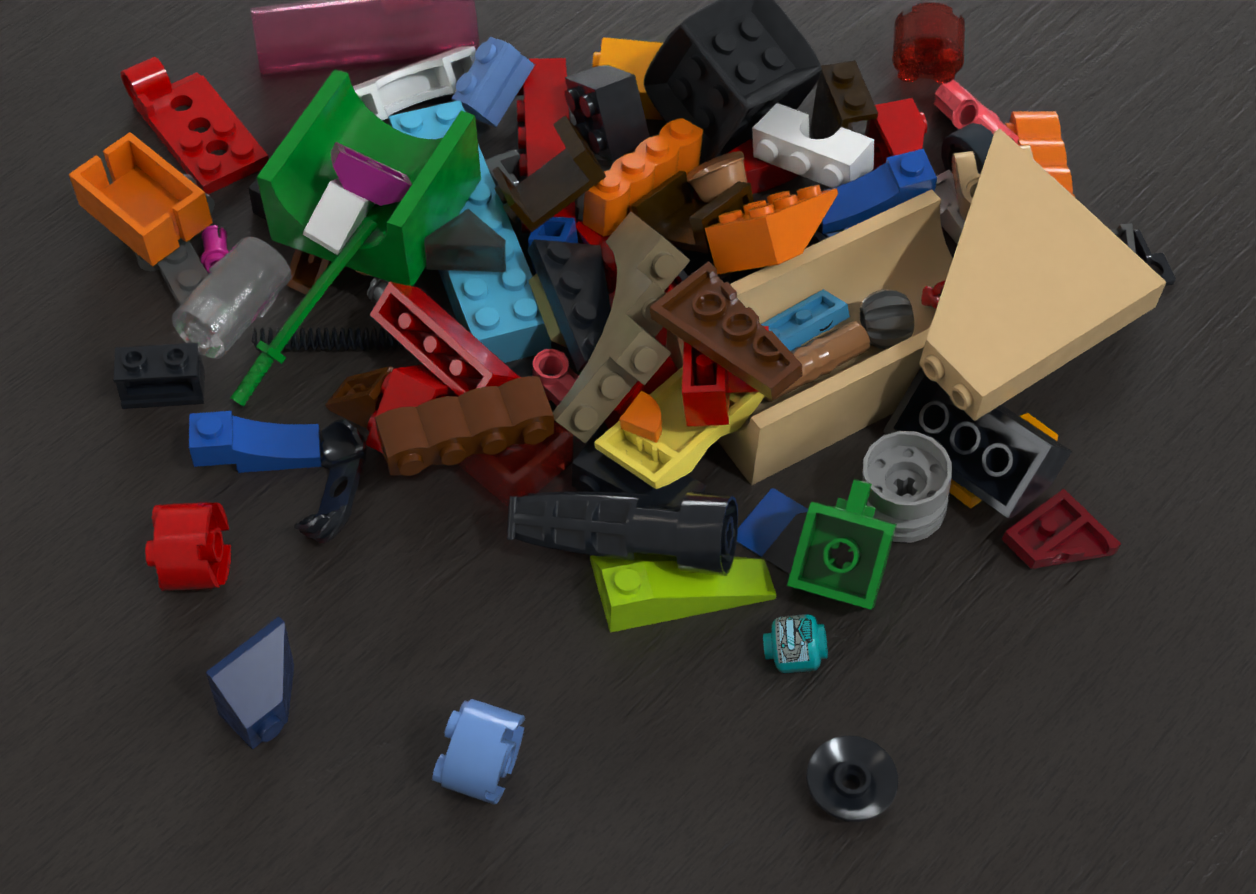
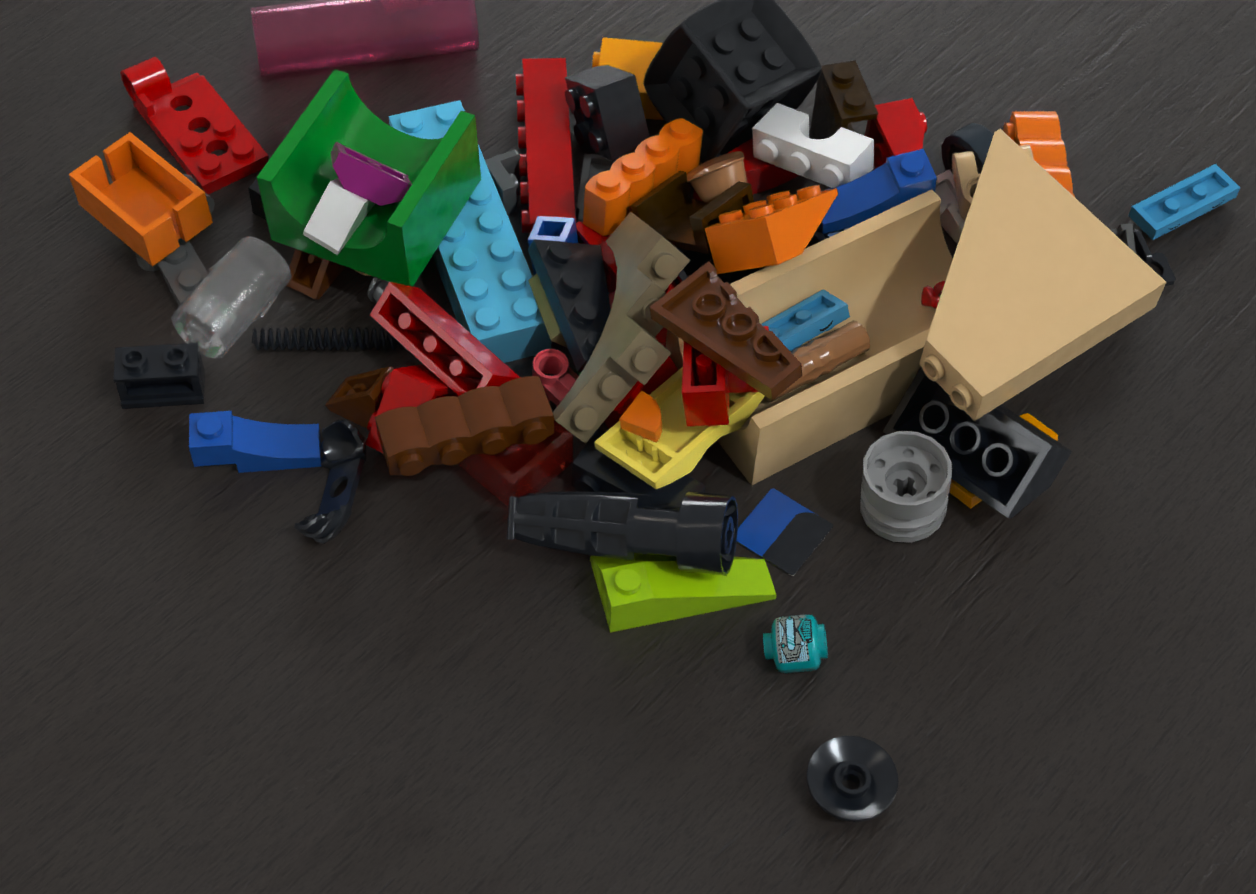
(189, 546): red brick -> none
(214, 247): dark pink pin -> none
(255, 685): dark blue slope -> none
(272, 351): green sword -> none
(416, 82): white arch -> none
(465, 246): clear smoke slope -> none
(480, 750): medium blue brick -> none
(492, 81): medium blue brick -> none
(554, 183): dark brown panel -> none
(828, 529): green hinge -> none
(887, 318): dark grey piece -> none
(928, 43): clear red brick -> none
(965, 109): coral piece -> none
(1059, 534): dark red wing -> none
(1184, 201): none -> dark azure plate

